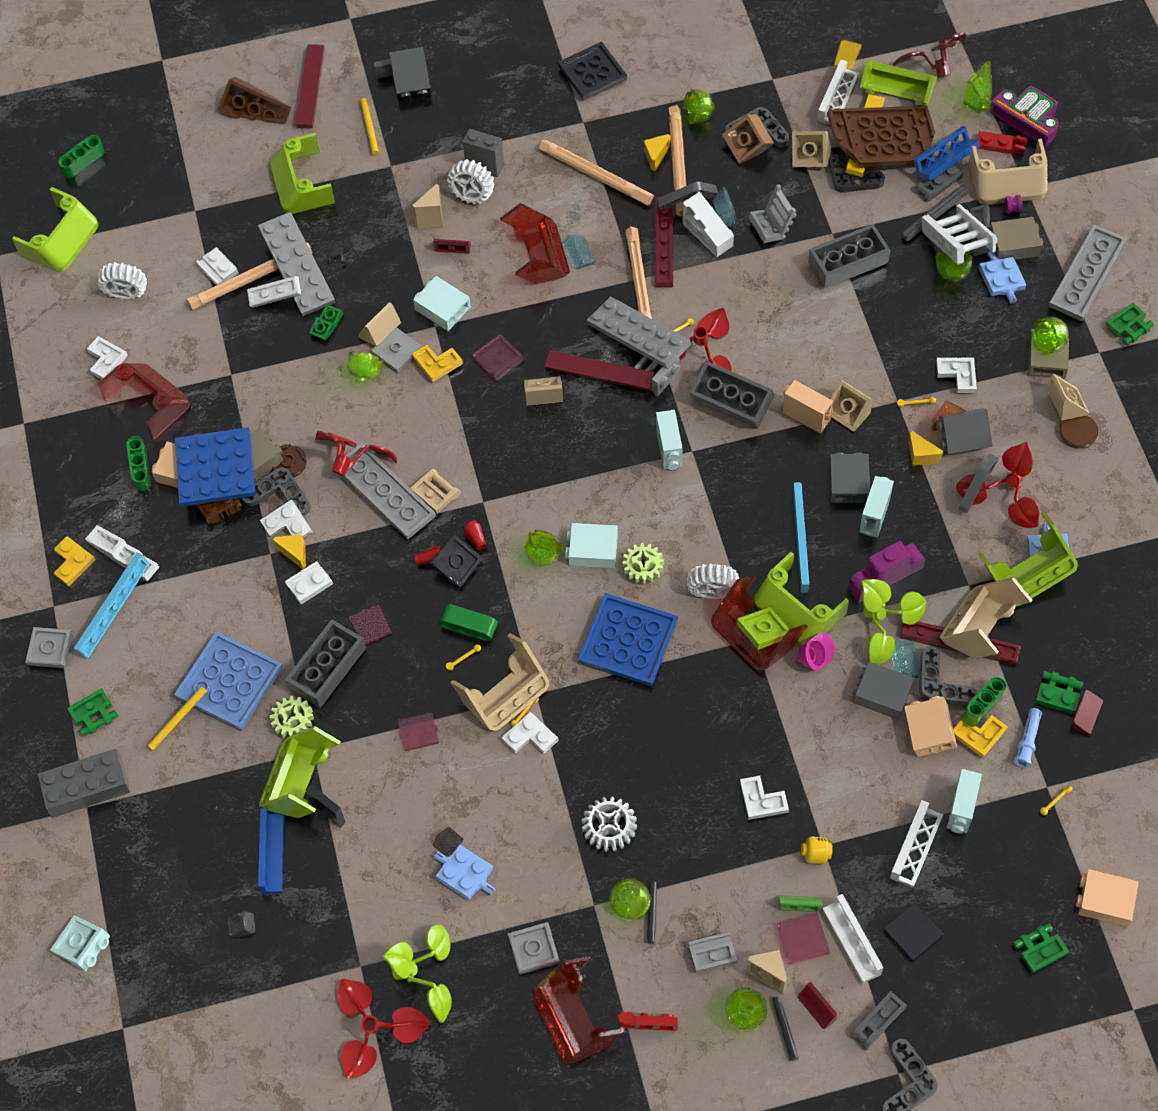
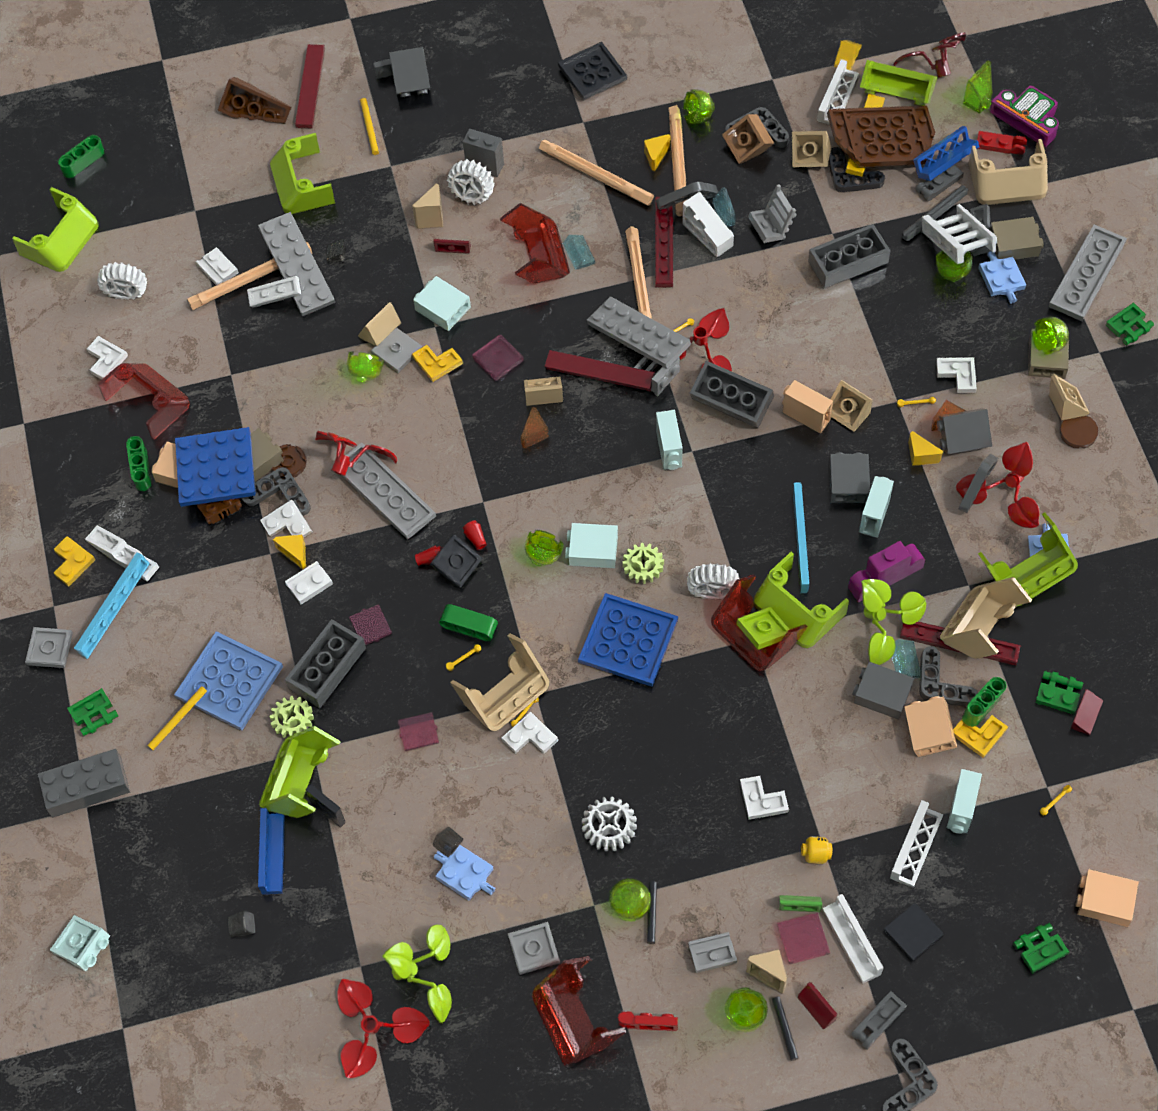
(327, 322): green slope -> none
(431, 494): tan plate -> none
(534, 430): none -> clear orange slope
(816, 652): dark pink piece -> none
(1013, 204): magenta wheel -> none
(1026, 745): light blue pin -> none

